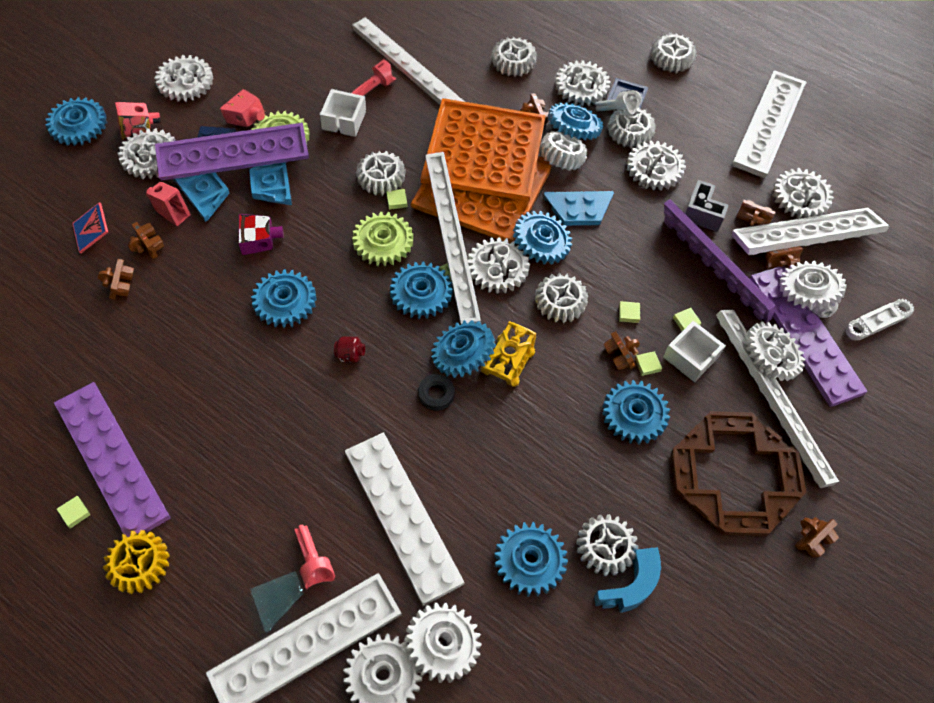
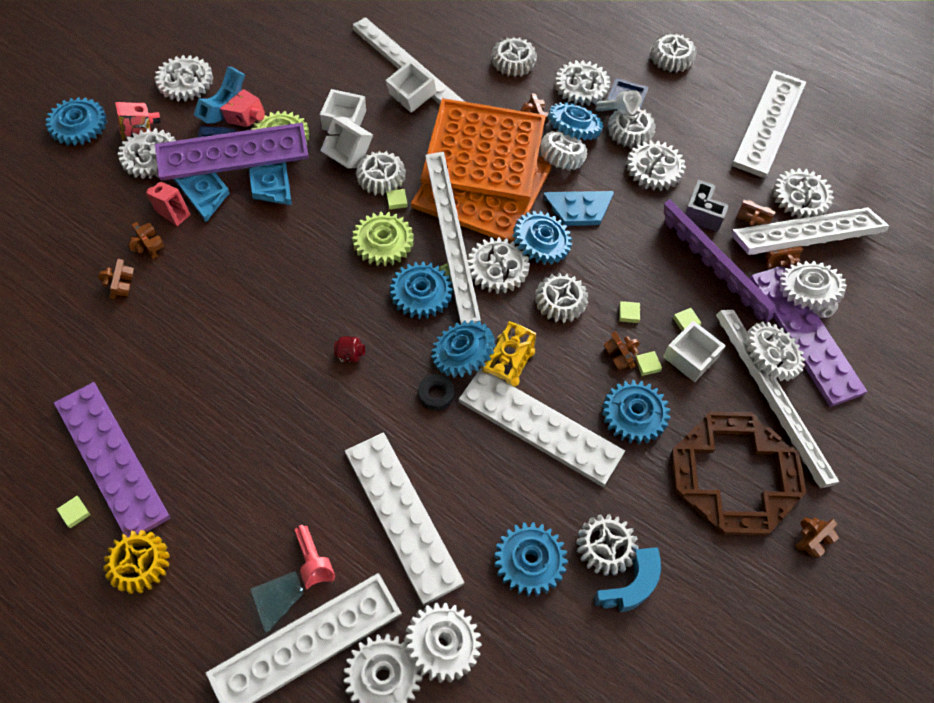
(90, 227): piece -> none
(209, 109): none -> dark azure arch
(257, 233): torso -> none
(298, 300): dark azure gear -> none
(351, 144): none -> white piece
(382, 75): coral piece -> none
(411, 86): none -> white piece
(542, 427): none -> white plate
(879, 319): white plate -> none

